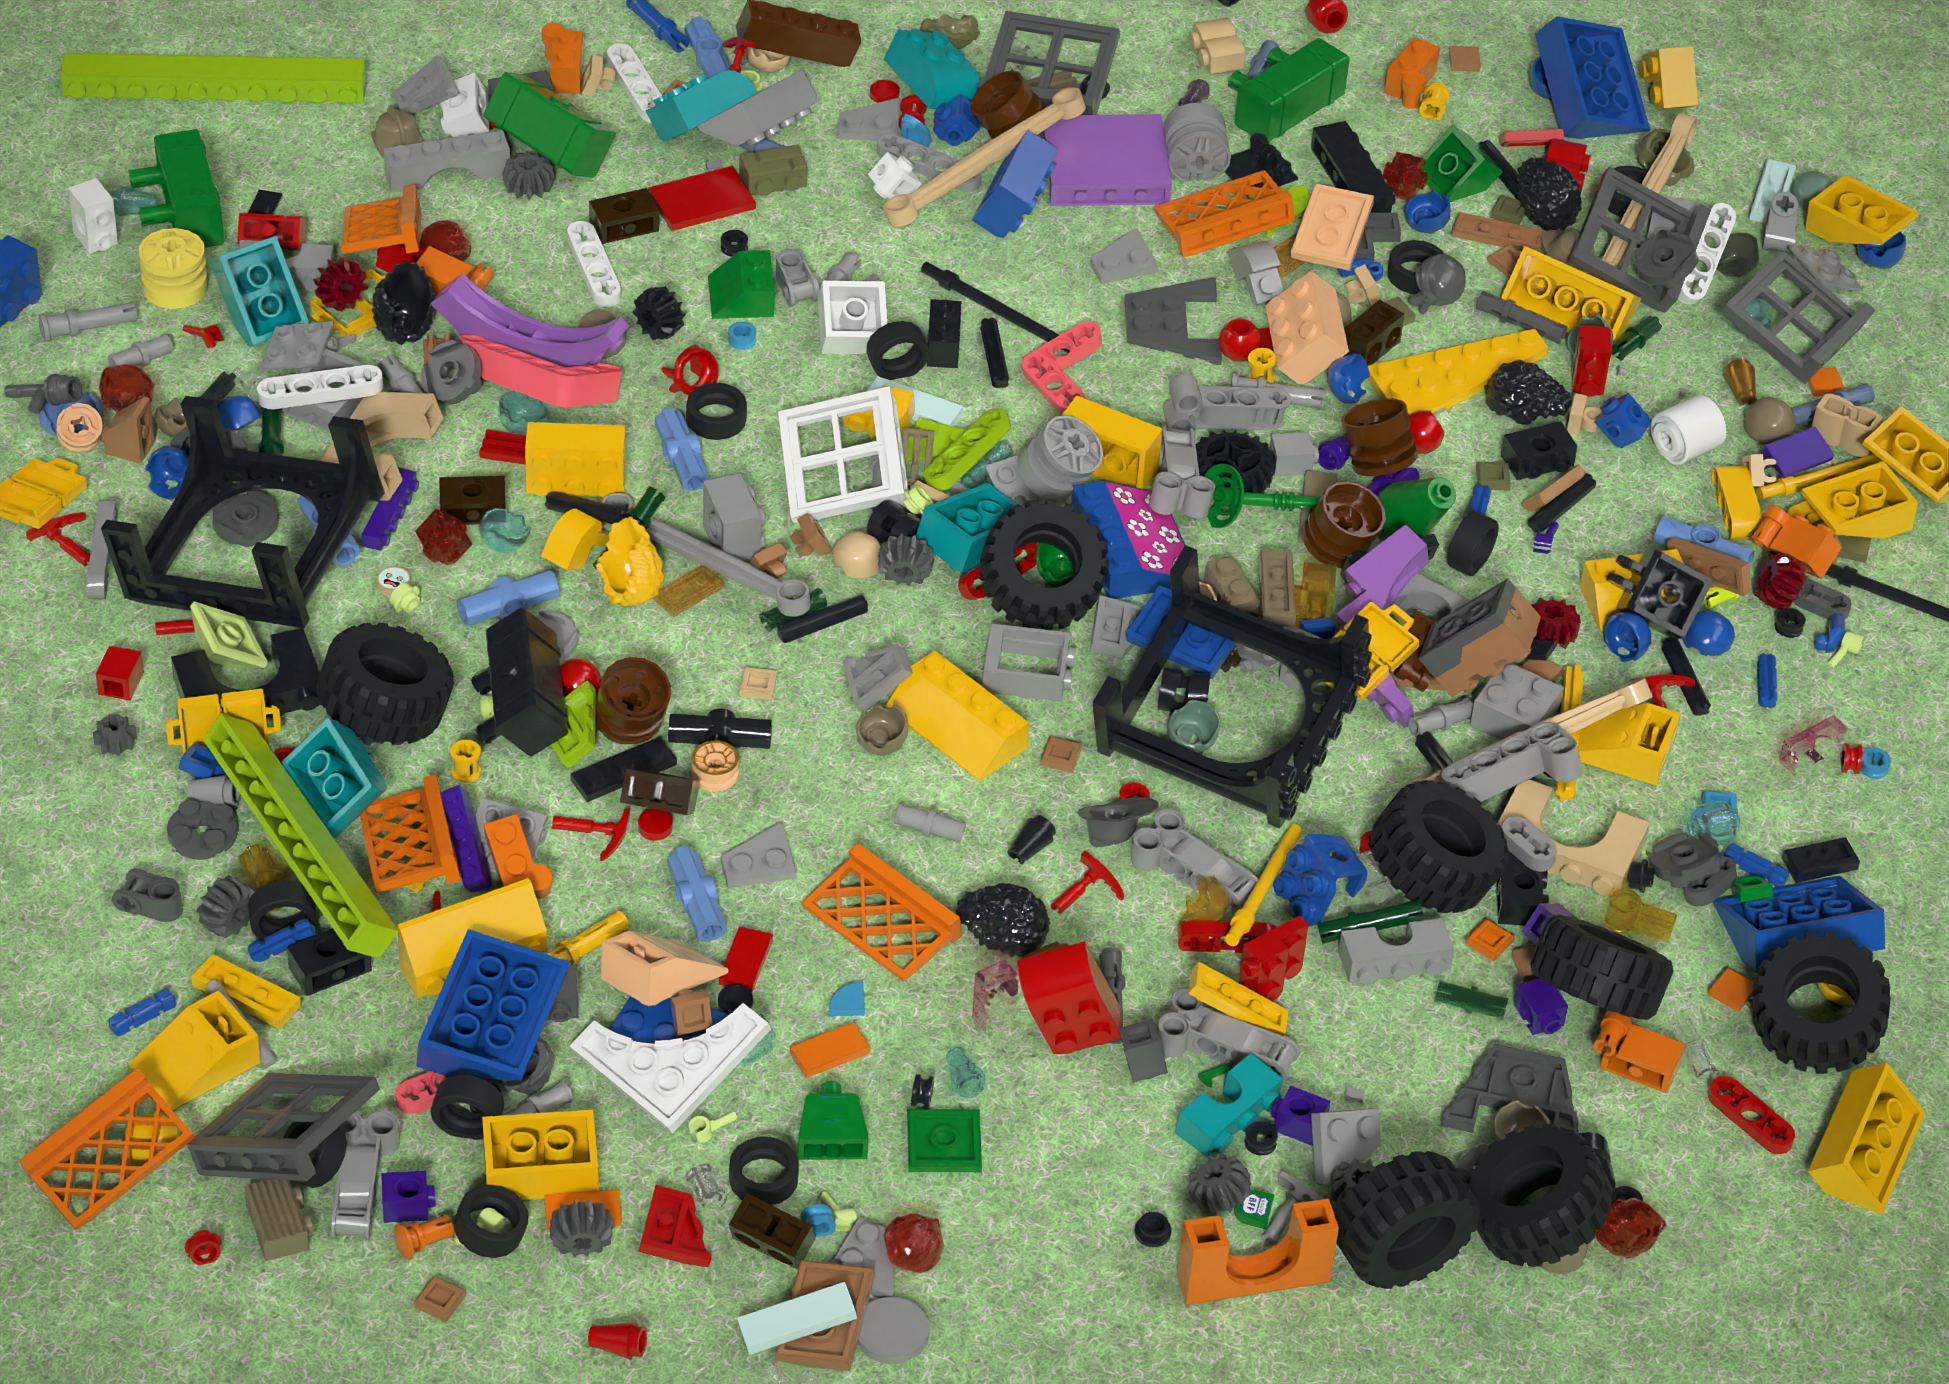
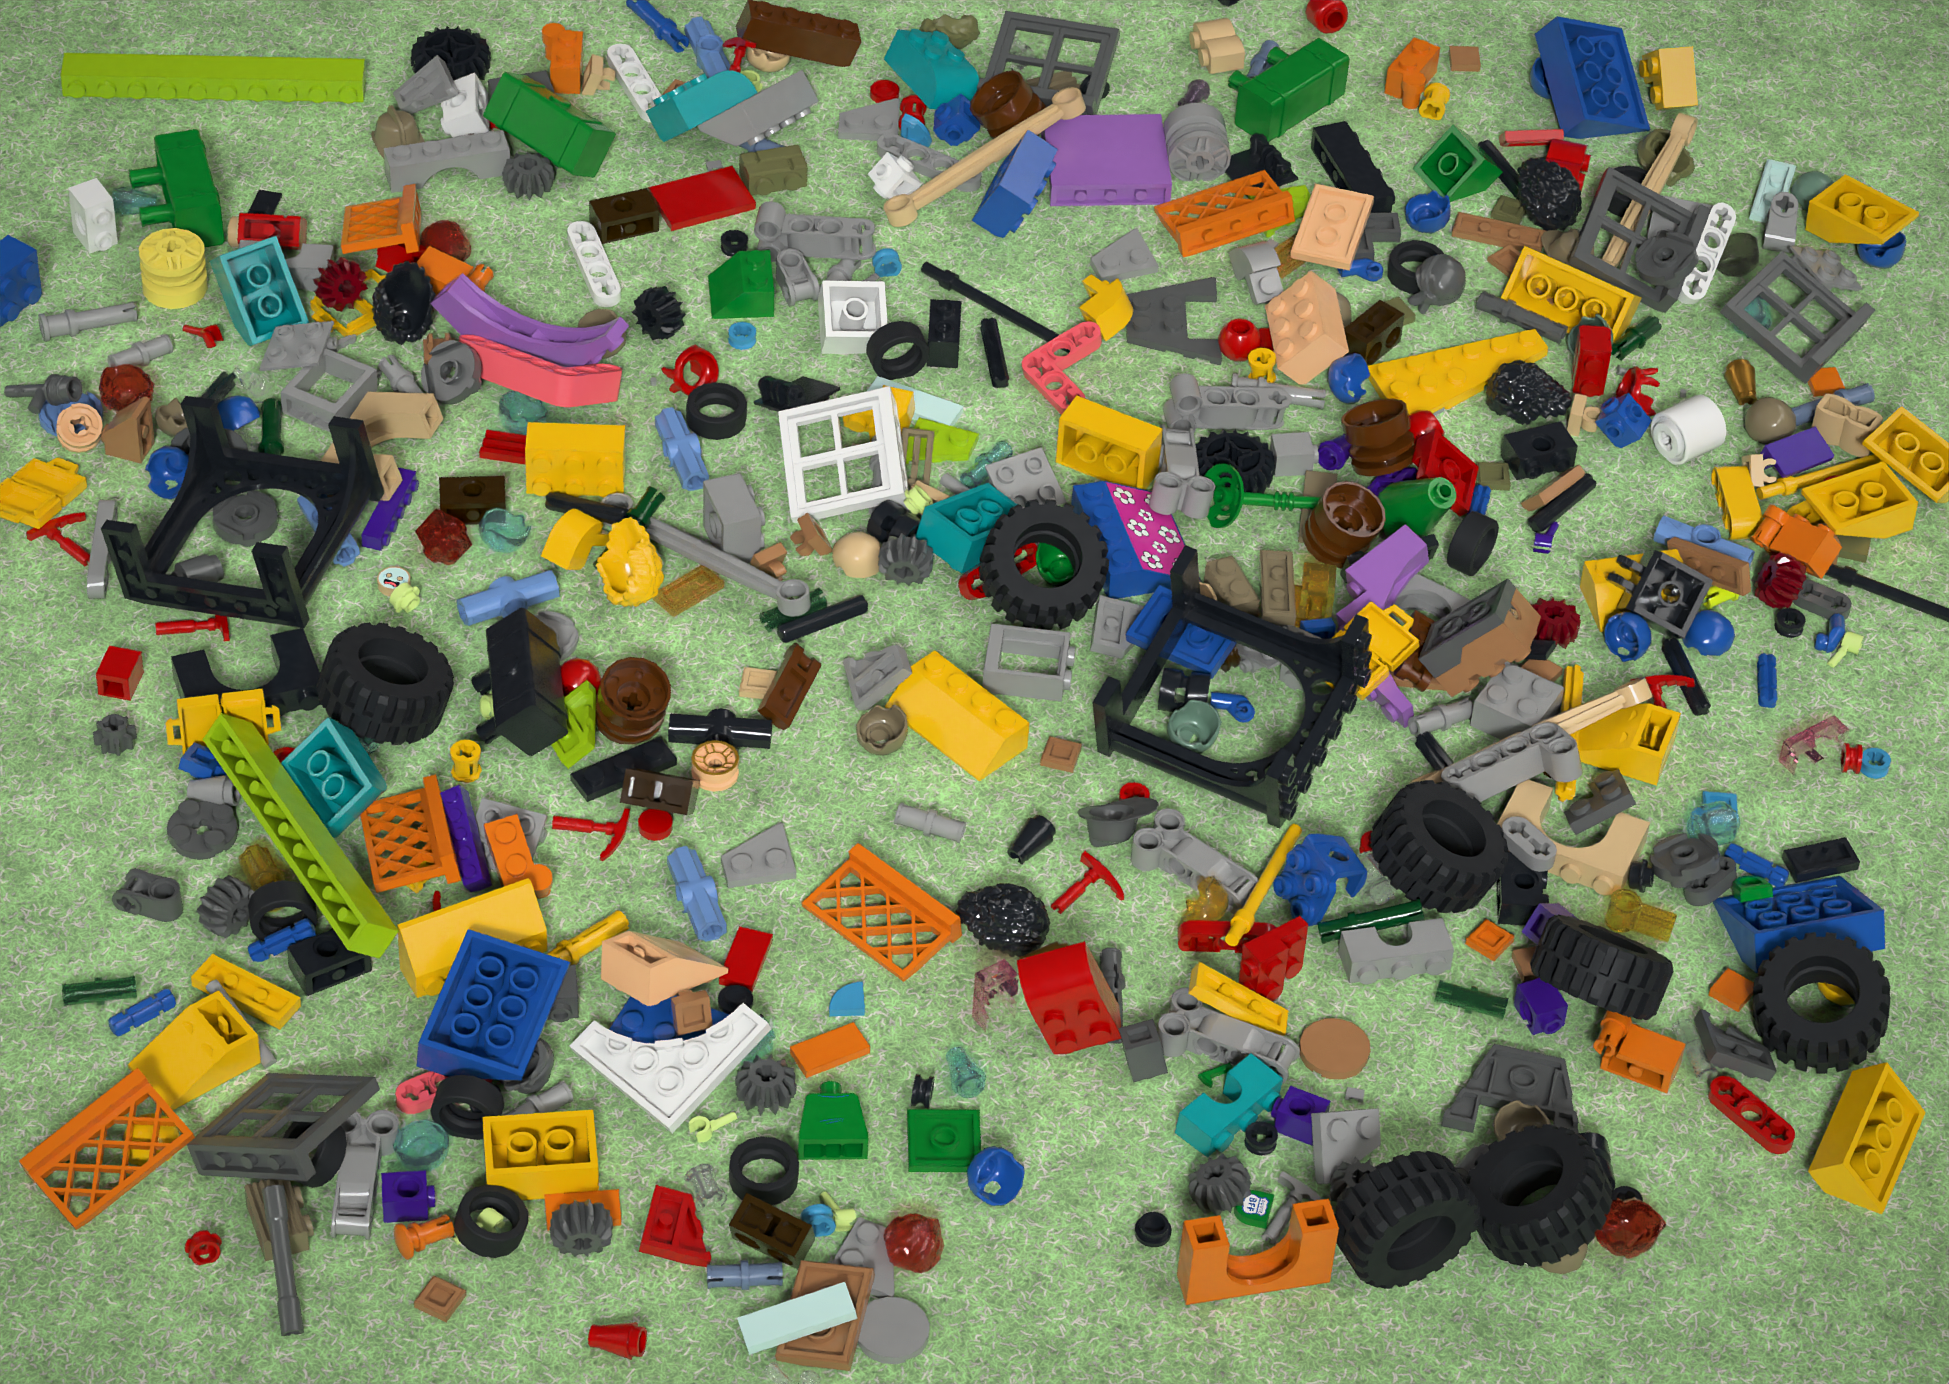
(99, 991): none -> clear green pin
(200, 567): none -> dark grey brick
(226, 638): yellowish green slope -> none
(233, 231): none -> tan tile
(288, 1301): none -> dark grey piece
(320, 390): white beam -> none
(424, 1140): none -> clear light blue hair
(460, 49): none -> black gear
(744, 1275): none -> sand blue pin
(765, 1084): none -> dark grey gear
(784, 395): none -> black hinge
(789, 687): none -> reddish brown plate
(813, 234): none -> light grey piece
(884, 257): none -> dark azure bush
(967, 449): lime beam -> none
(999, 1166): none -> blue hair
(1060, 457): light grey wheel -> none
(1107, 305): none -> yellow brick
(1235, 704): none -> blue arm
(1334, 1048): none -> medium nougat tile
(1363, 287): tan tile -> none
(1406, 171): clear red brick -> none
(1440, 458): none -> red plate
(1609, 799): none -> dark grey plate
(1632, 383): none -> red piece
(1734, 1049): none -> dark grey wing

